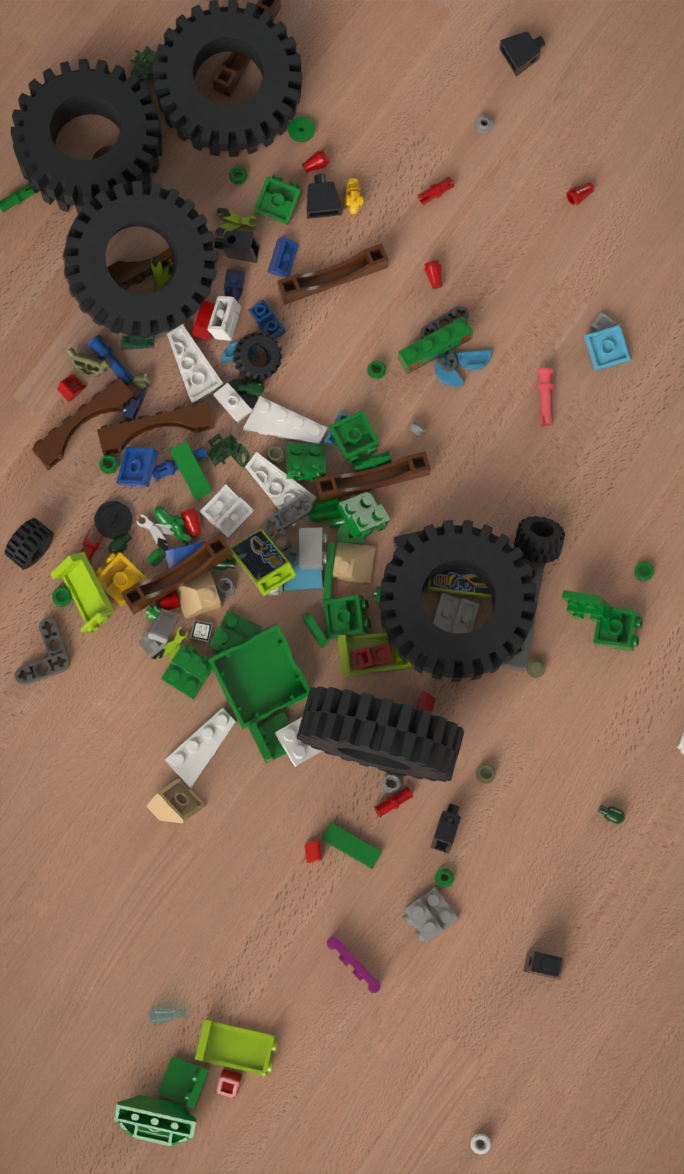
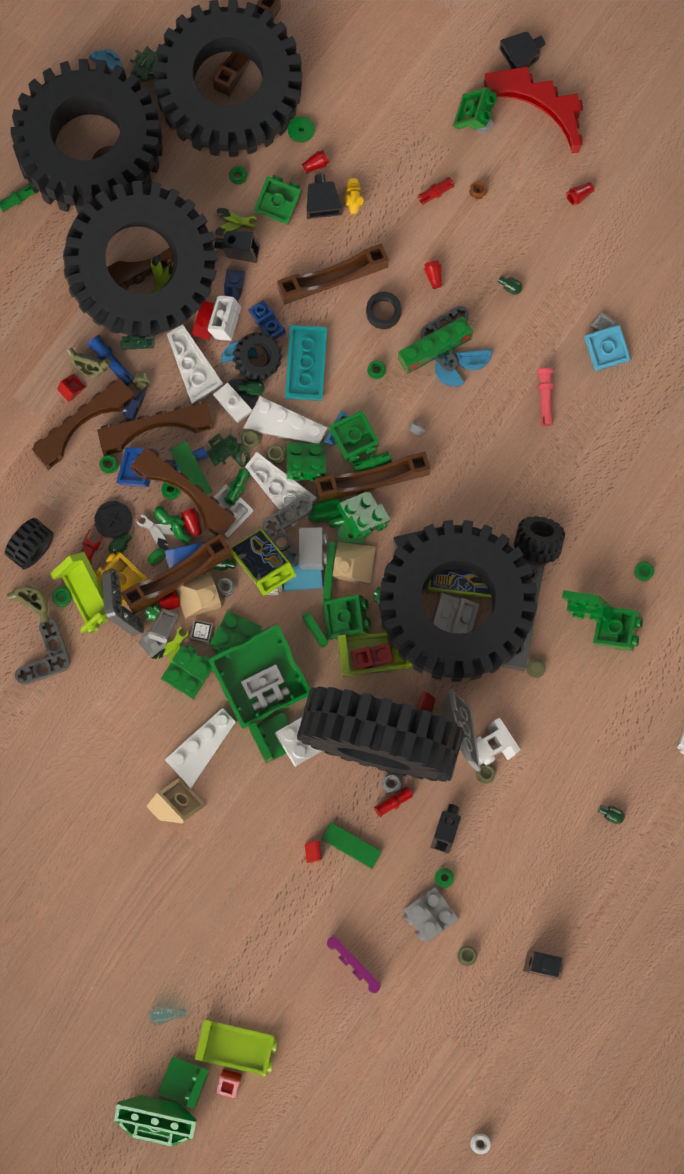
(33, 599): none -> olive piece
(107, 55): none -> dark azure tile
(113, 604): none -> dark grey beam
(151, 467): none -> reddish brown arch
(169, 495): none -> green plate
(237, 487): none -> green pin
(250, 438): none -> olive plate
(263, 681): none -> light grey plate
(283, 257): blue slope -> none
(306, 363): none -> teal plate
(383, 296): none -> black tyre
(459, 712): none -> light grey wedge
(467, 955): none -> olive plate
(475, 109): none -> green plate
(478, 185): none -> dark orange plate
(502, 738): none -> white tile
(511, 285): none -> dark green cylinder
(562, 109): none -> red arch

